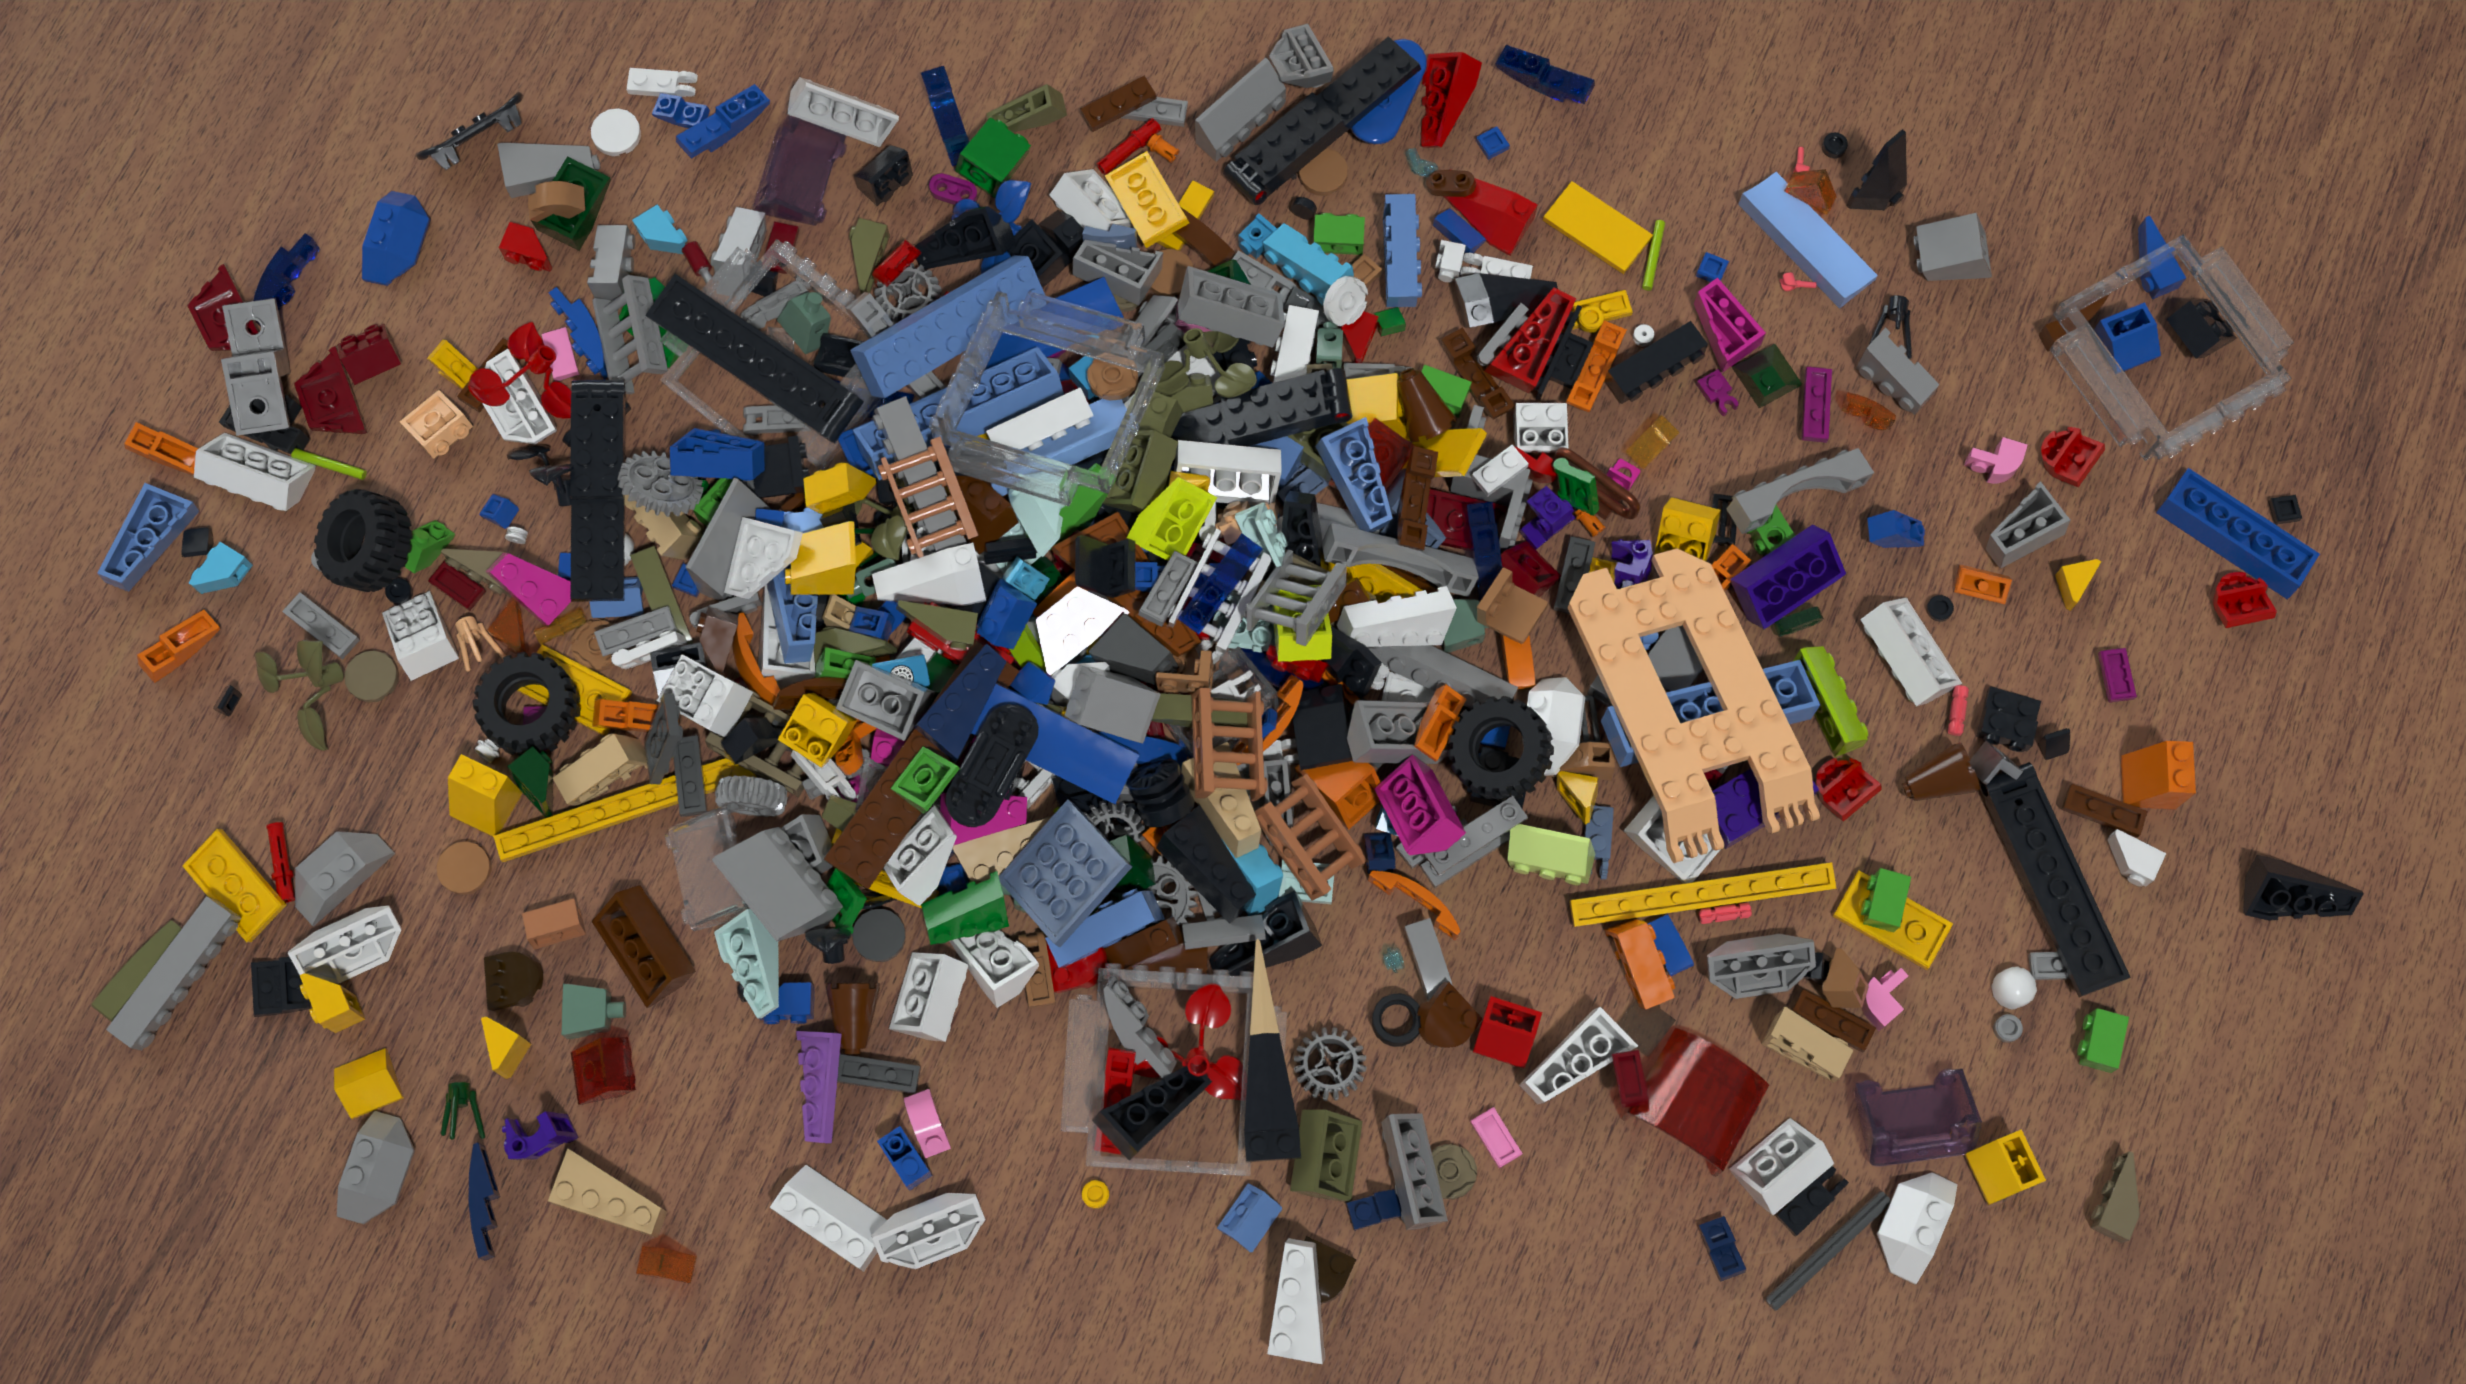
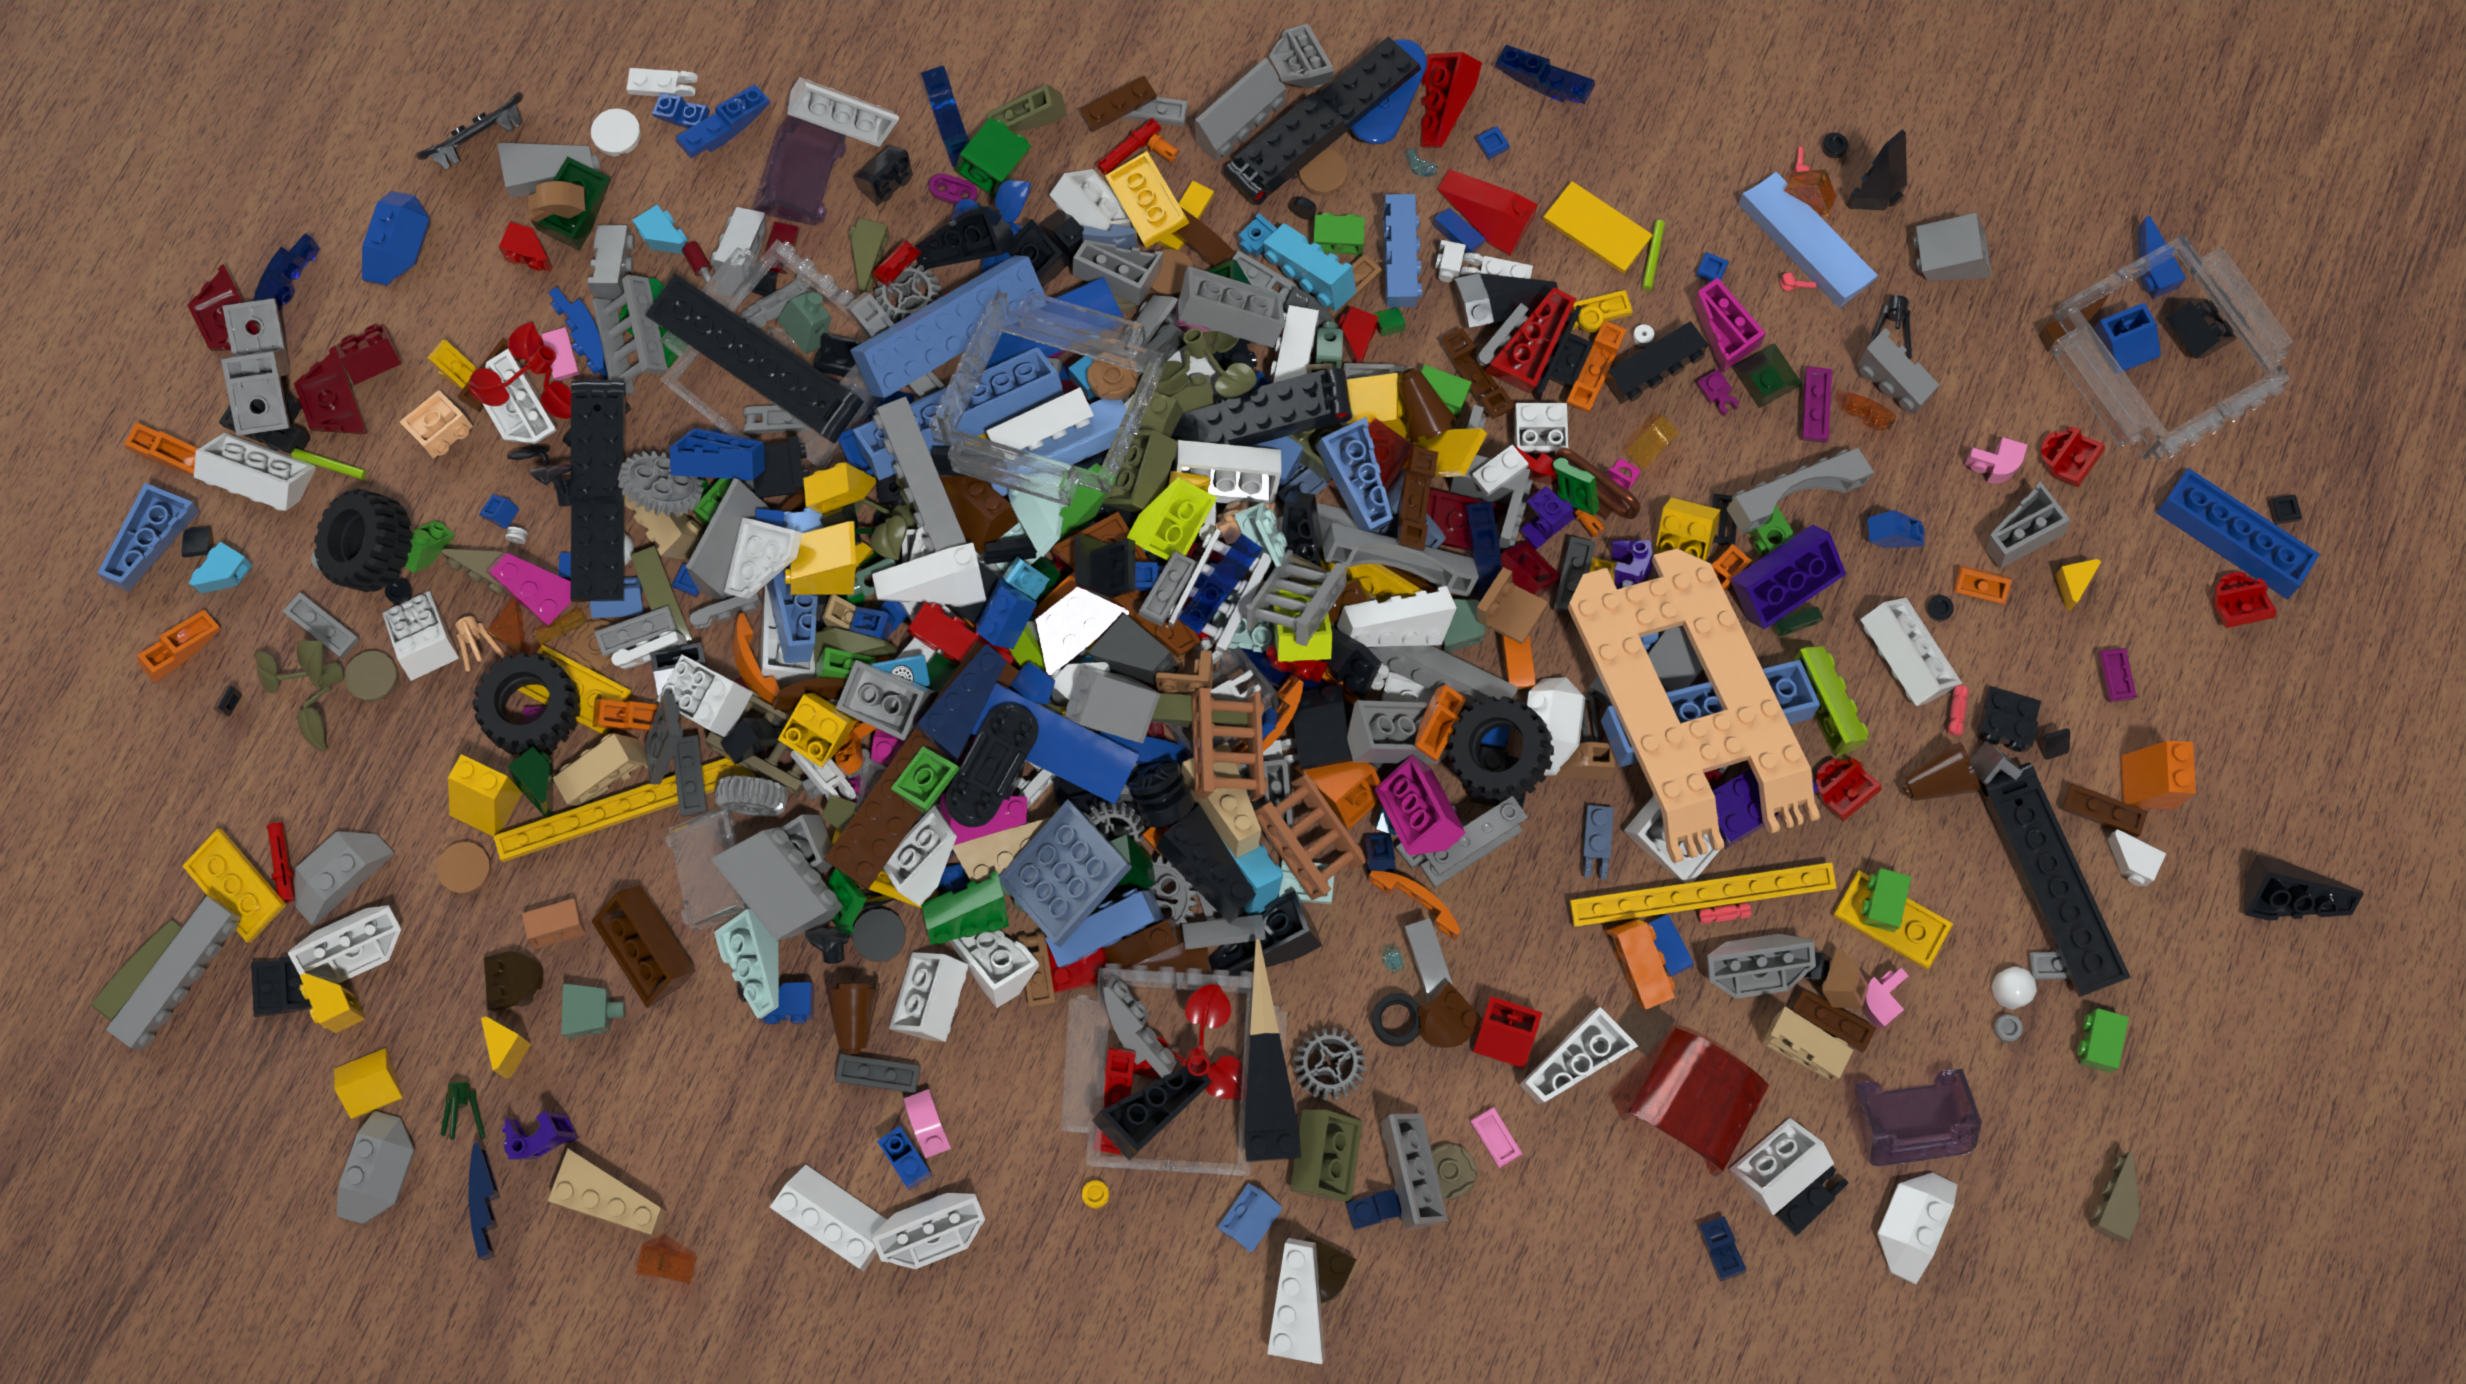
(456, 586): dark red tile -> none
(487, 750): white plate -> none
(603, 1070): clear red slope -> none
(716, 635): reddish brown slope -> none
(819, 1086): medium lavender wing -> none
(945, 477): nougat fence -> none
(945, 624): olive slope -> none
(1345, 300): white tile -> none
(1449, 183): reddish brown plate -> none
(1550, 854): yellowish green slope -> none
(1579, 792): yellow slope -> none
(1630, 1078): dark red tile -> none
(1828, 1250): dark grey axle -> none
(2005, 1167): yellow slope -> none

